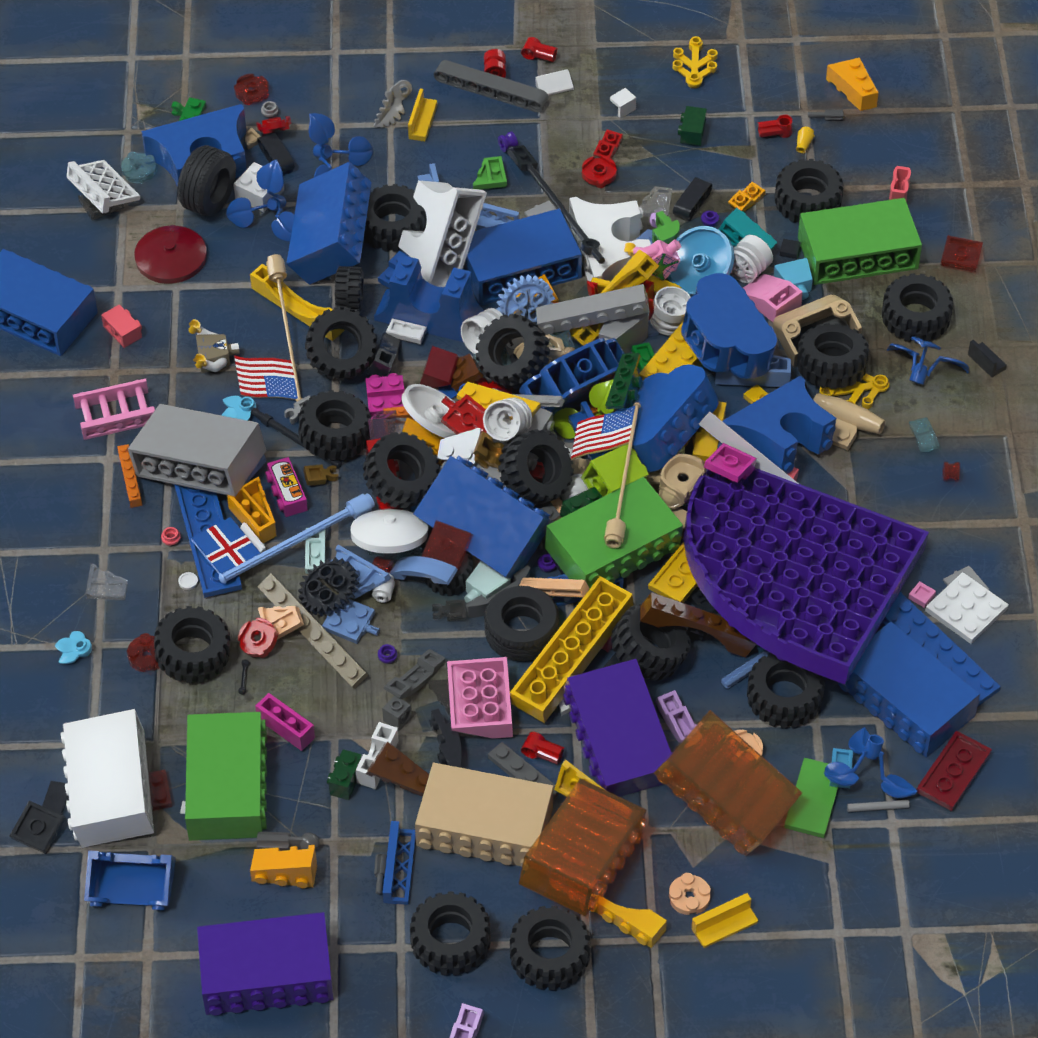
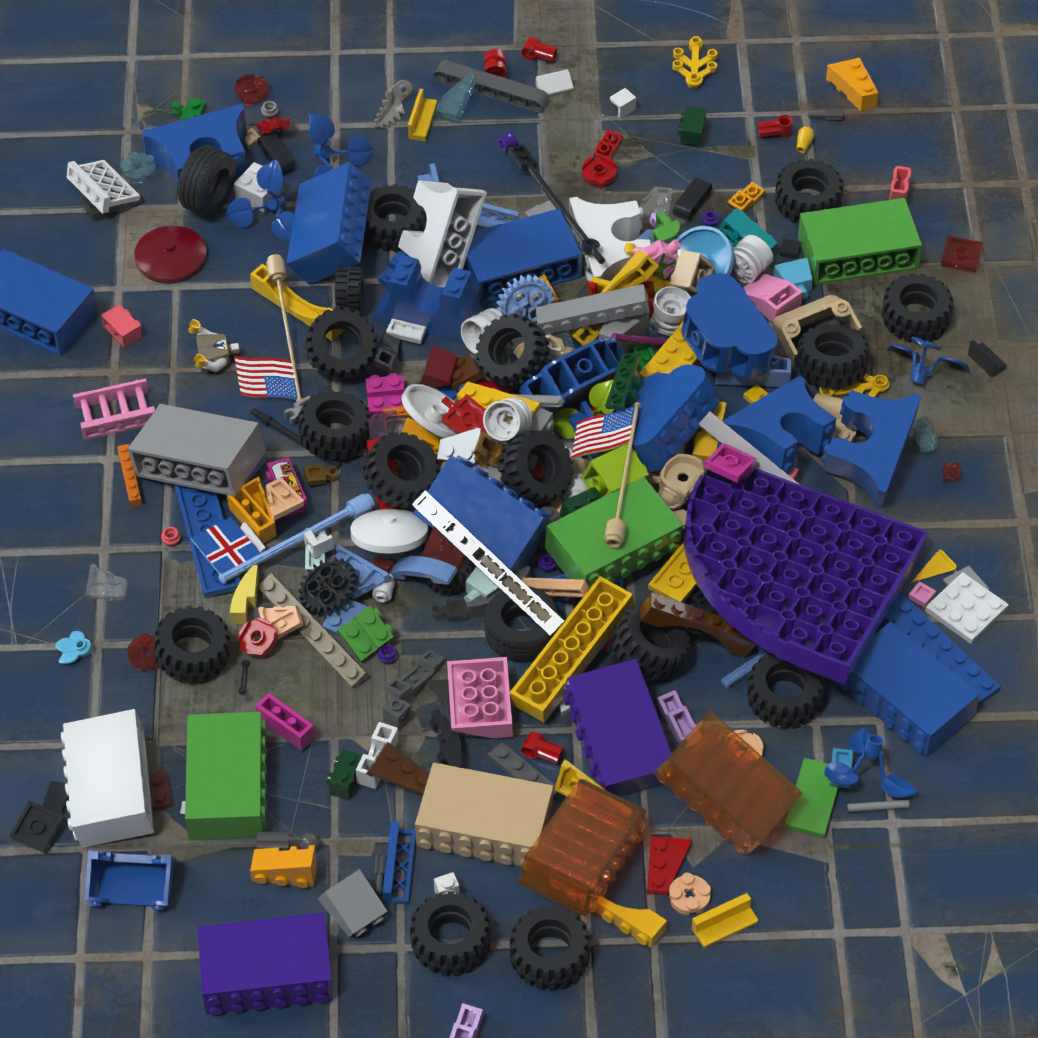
(188, 581): white piece -> none
(239, 407): medium azure plate -> none
(245, 596): none -> light yellow slope
(282, 499): none -> light nougat wing
(319, 544): none -> white panel
(353, 904): none -> light grey slope
(366, 633): none -> bright green plate
(446, 883): none -> white brick
(456, 99): none -> clear light blue slope
(488, 563): none -> slope
(491, 174): bright green wing -> none
(638, 339): none -> magenta bar
(664, 862): none -> red wing
(689, 270): none -> tan brick
(875, 460): none -> blue piece
(939, 564): none -> yellow sticker
(954, 770): dark red plate -> none

